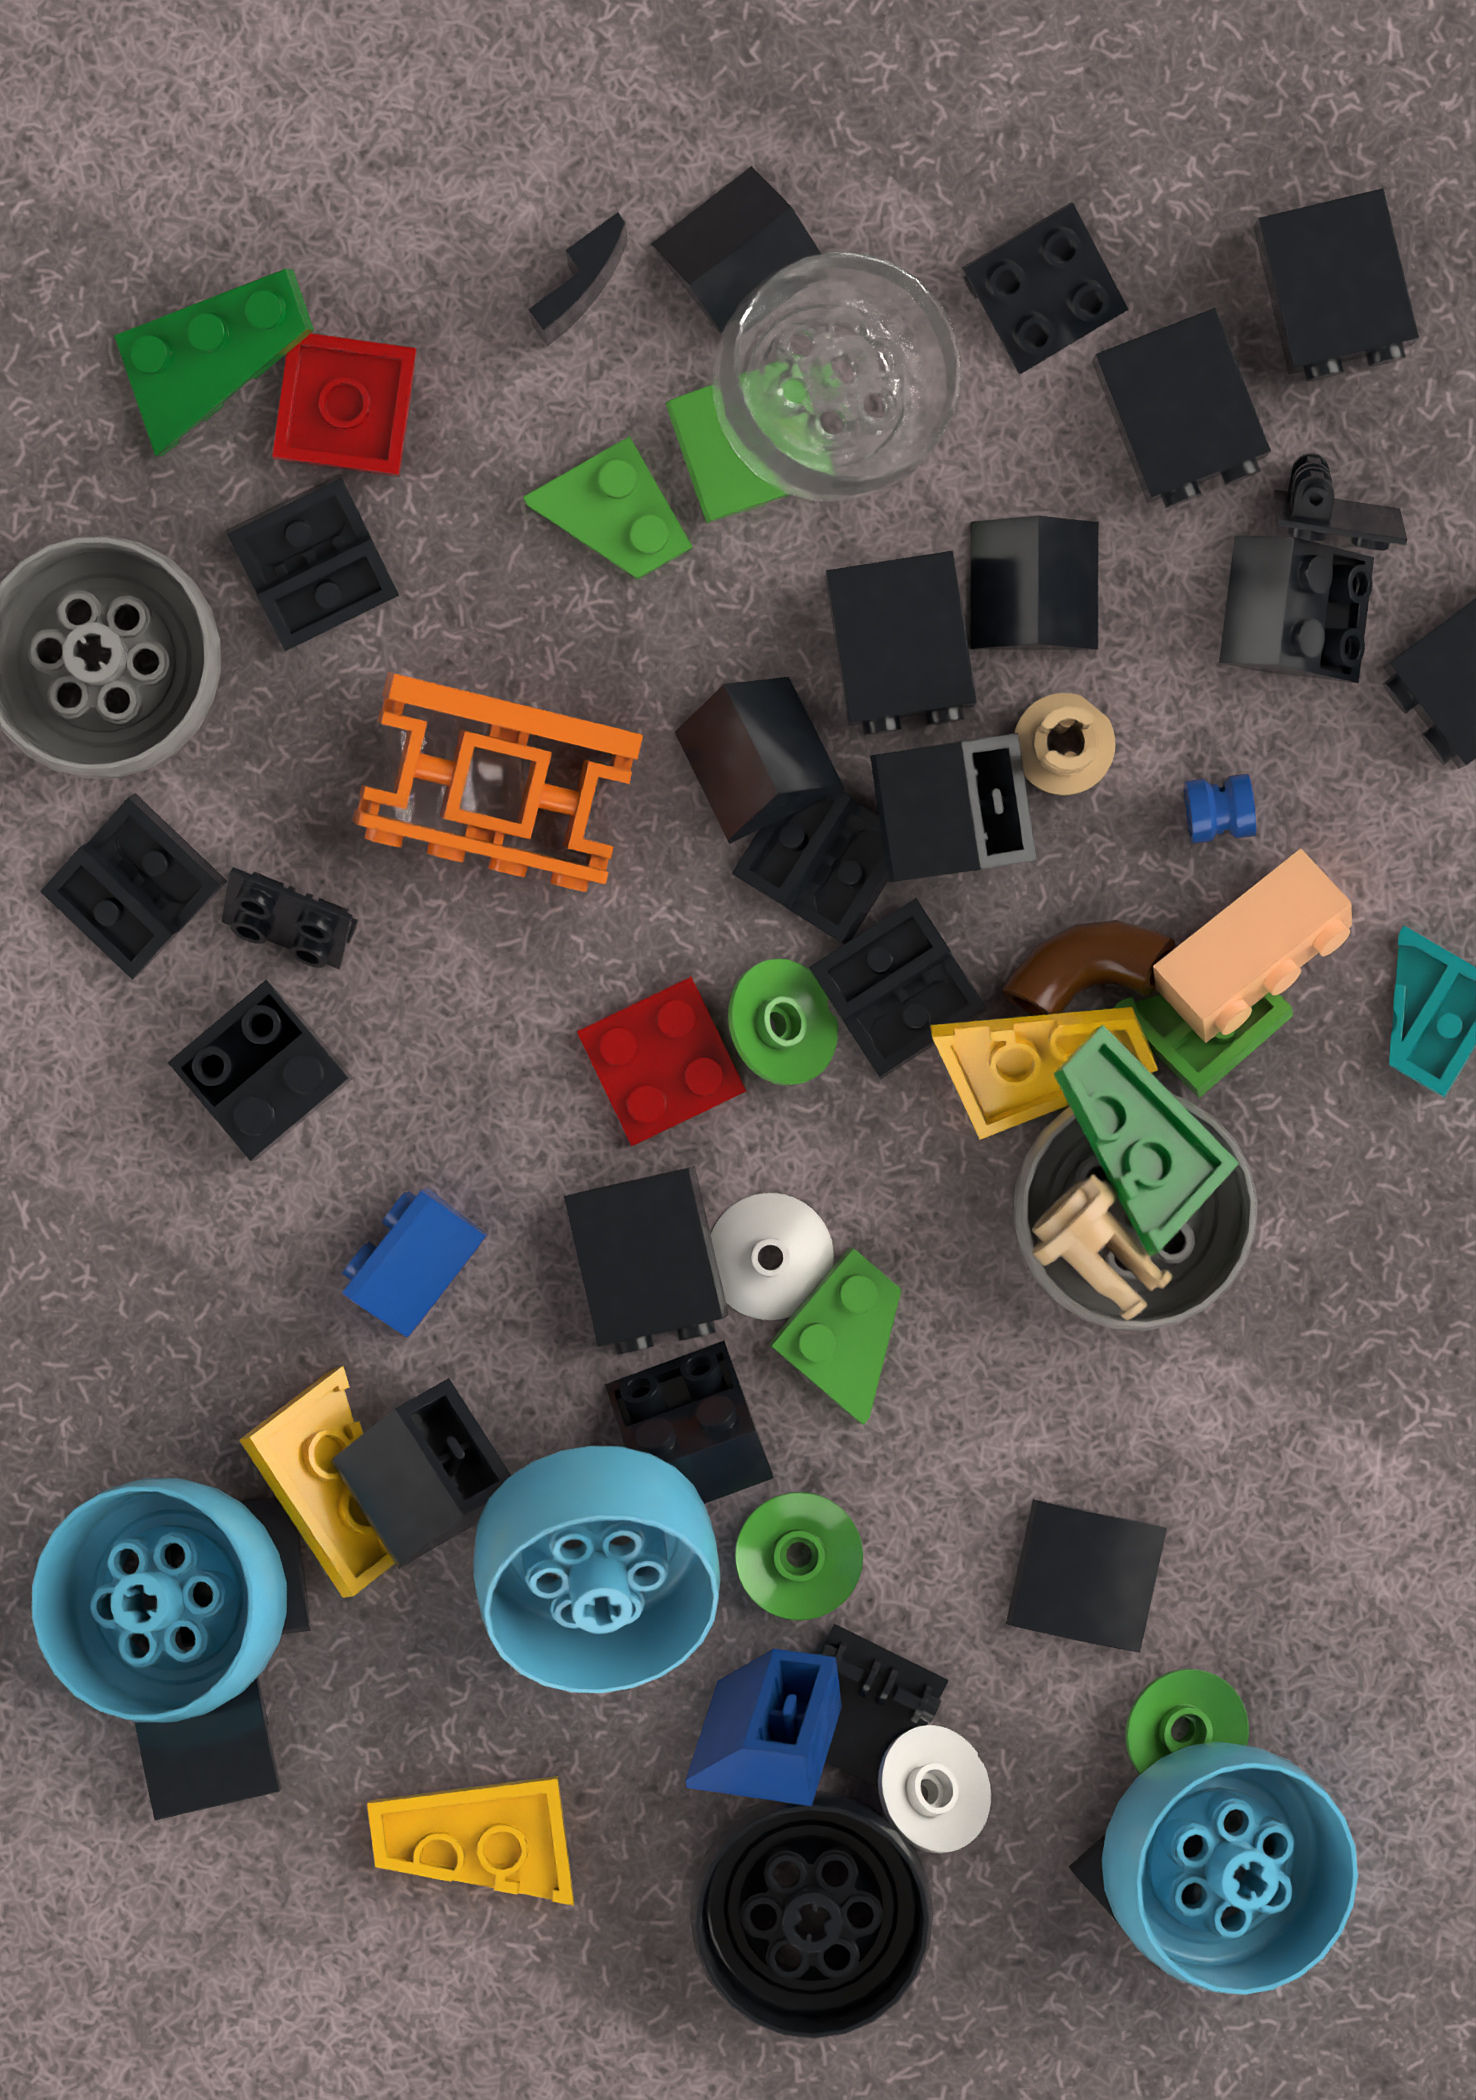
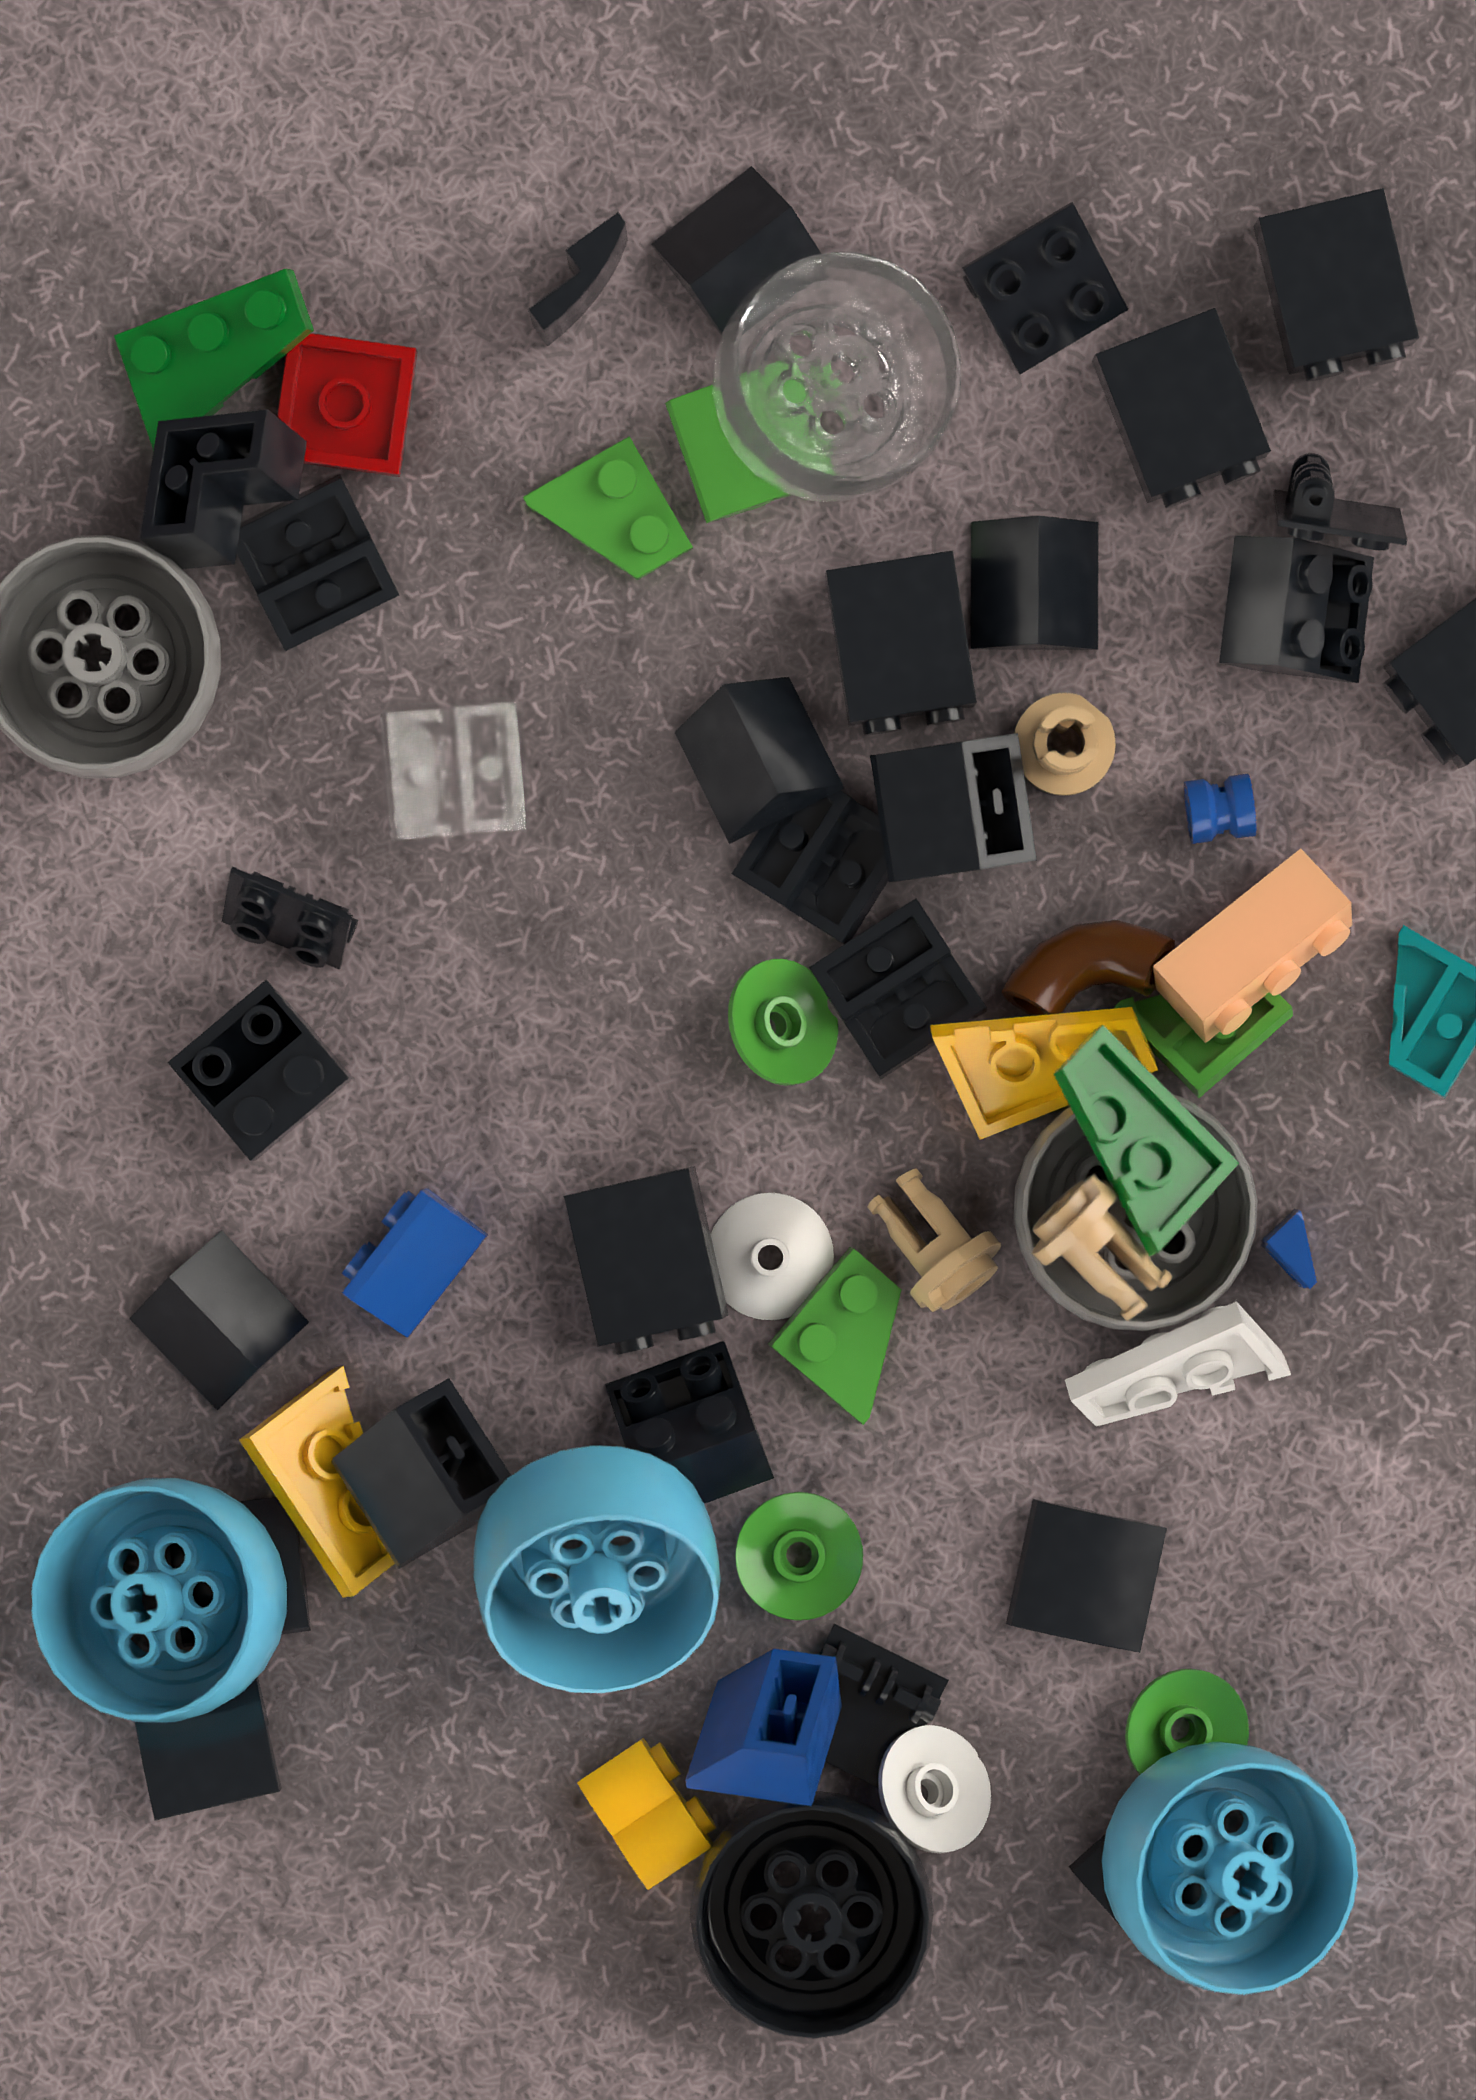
(133, 886): black slope -> none
(206, 475): none -> black brick
(219, 1319): none -> black slope
(479, 1835): yellow wing -> none
(506, 734): orange fence -> none
(647, 1811): none -> yellow brick
(661, 1061): red plate -> none
(951, 1263): none -> tan piece
(1195, 1356): none -> white wing
(1291, 1250): none -> blue slope

